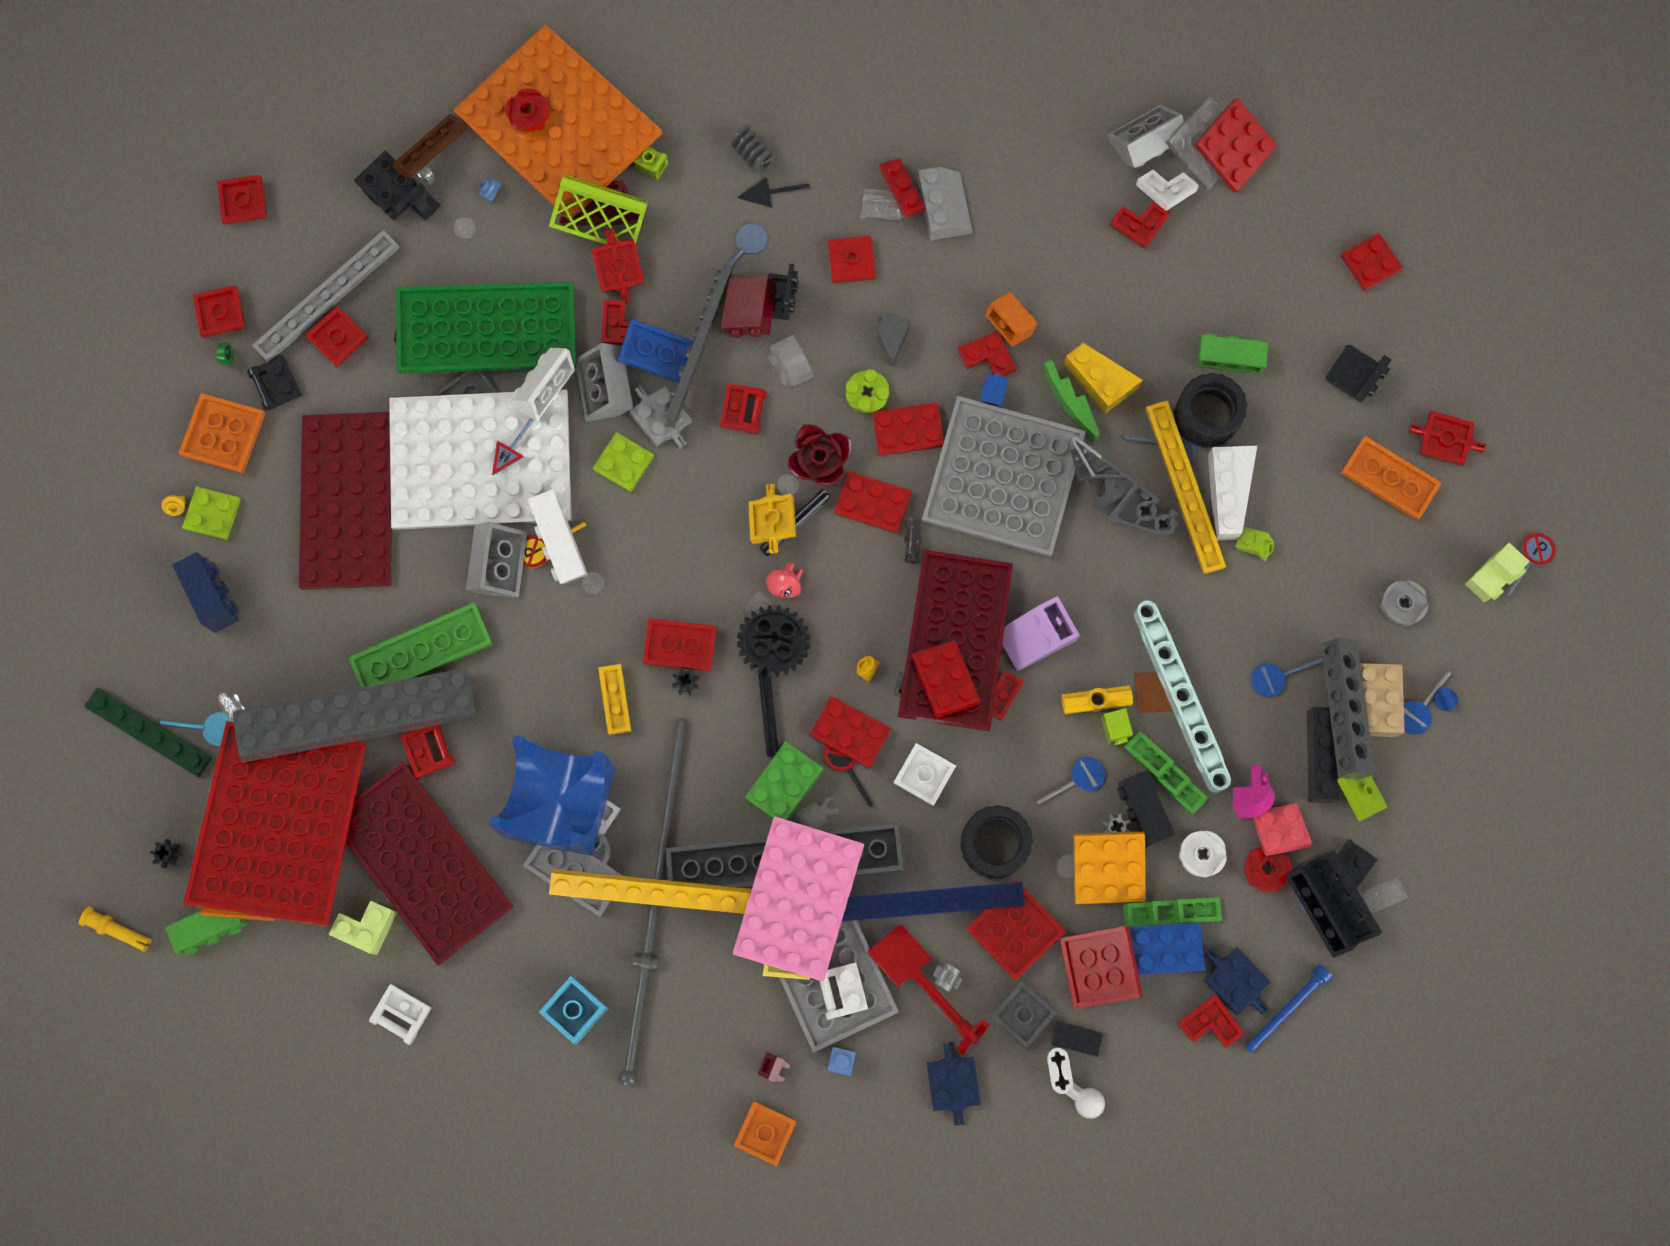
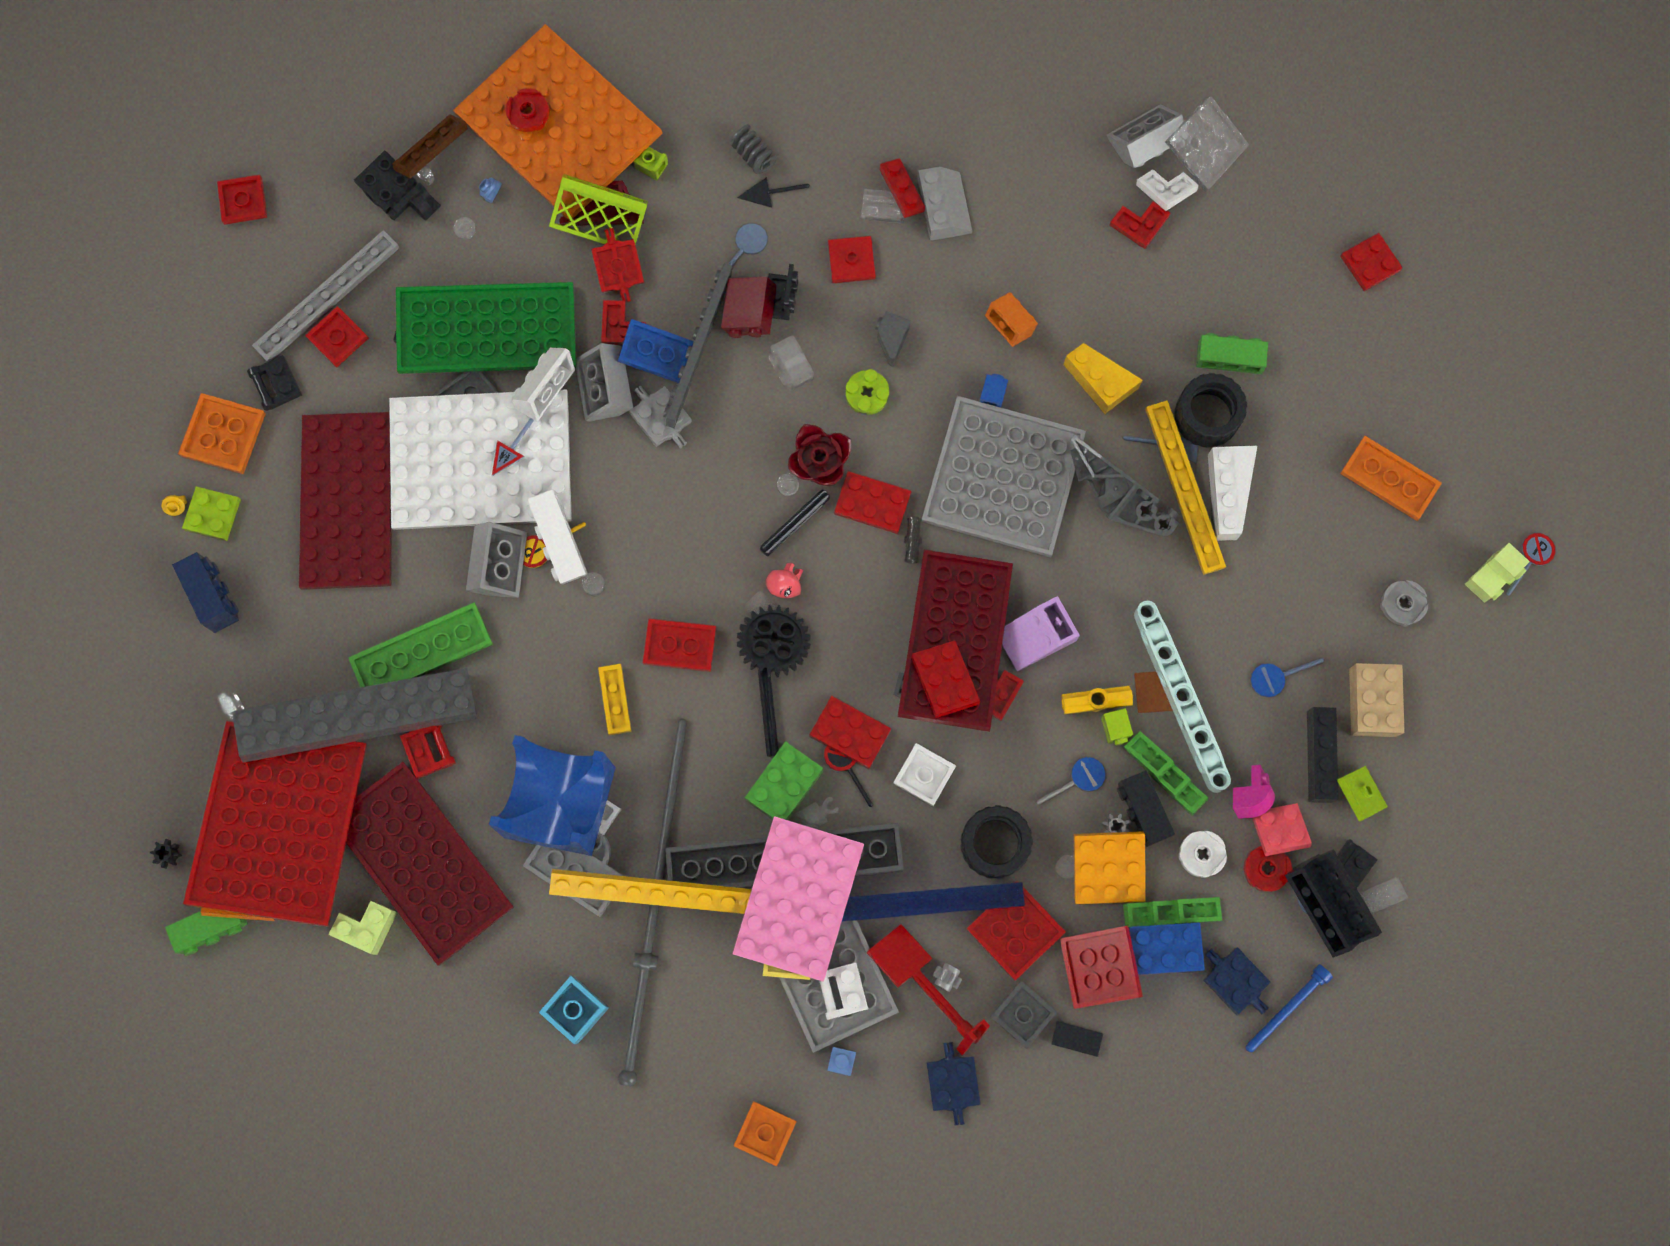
(106, 925): yellow pin -> none
(148, 732): dark green plate -> none
(212, 728): medium azure piece -> none
(219, 311): red plate -> none
(224, 354): green tile -> none
(404, 1007): white plate -> none
(623, 462): lime plate -> none
(688, 687): black gear -> none
(735, 408): red plate -> none
(771, 1067): dark red tile -> none
(772, 518): yellow plate -> none
(867, 667): yellow plate -> none
(908, 429): red plate -> none
(989, 349): red plate -> none
(1075, 407): bright green slope -> none
(1088, 1101): white beam -> none
(1211, 1016): red plate -> none
(1235, 145): red plate -> none
(1255, 542): lime bracket -> none
(1348, 709): dark grey brick -> none
(1357, 373): black bracket -> none
(1416, 714): blue piece -> none
(1446, 699): blue plate -> none
(1447, 438): red plate -> none

